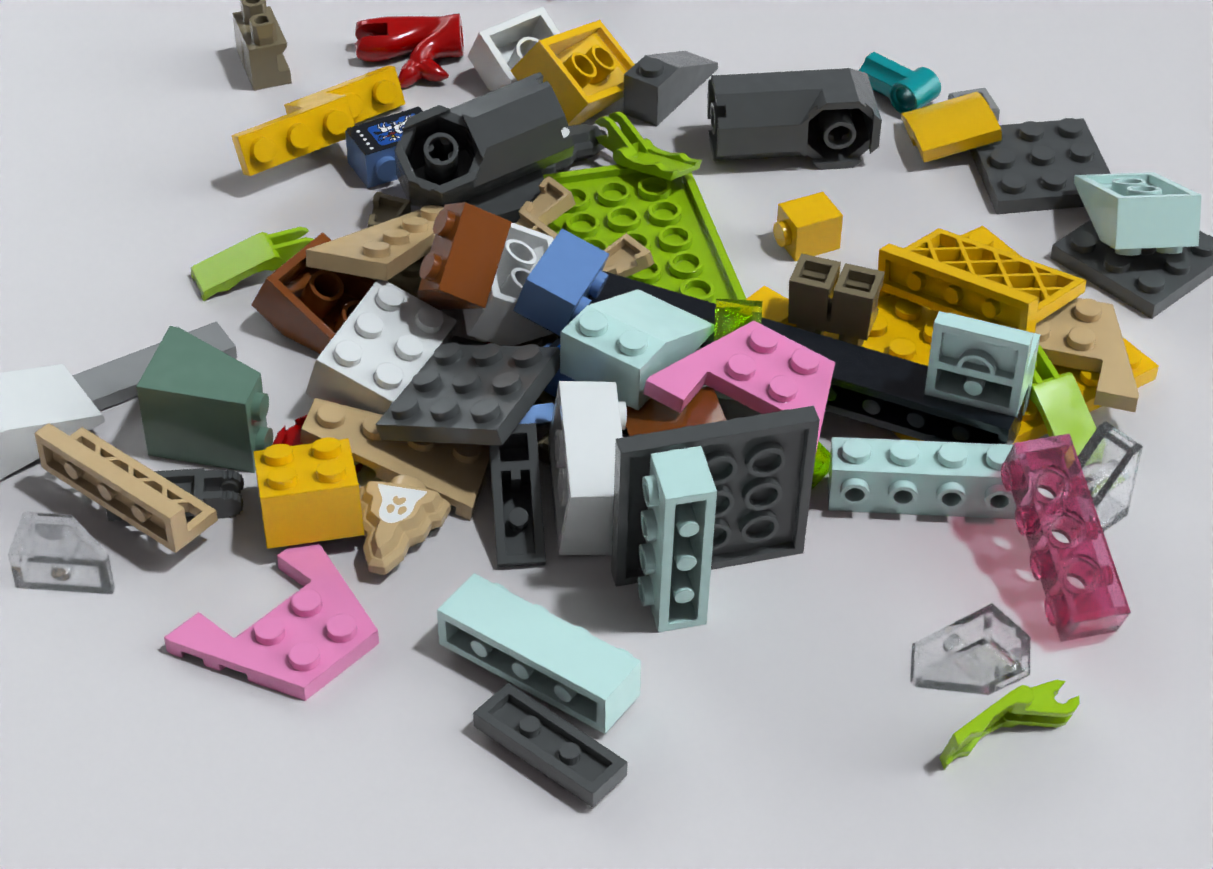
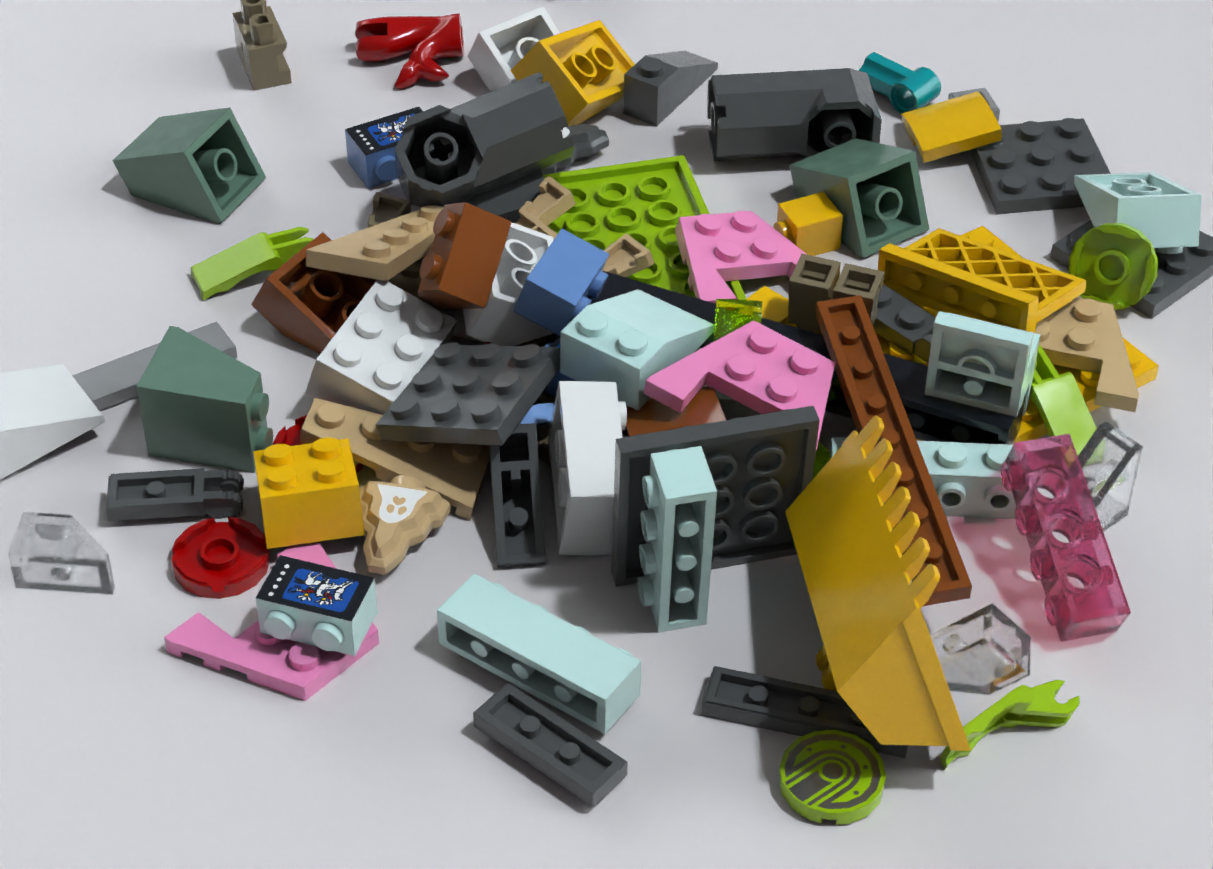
(123, 486): tan fence -> none
(192, 164): none -> sand green slope
(220, 558): none -> red tile
(317, 120): yellow bracket -> none
(317, 605): none -> brick
(640, 154): lime arm -> none
(731, 249): none -> bright pink wing
(784, 707): none -> dark grey tile
(832, 777): none -> tile
(864, 597): none -> yellow piece
(872, 392): none -> dark orange plate
(873, 189): none -> sand green slope
(904, 323): none -> dark grey hinge
(1115, 263): none -> lime tile

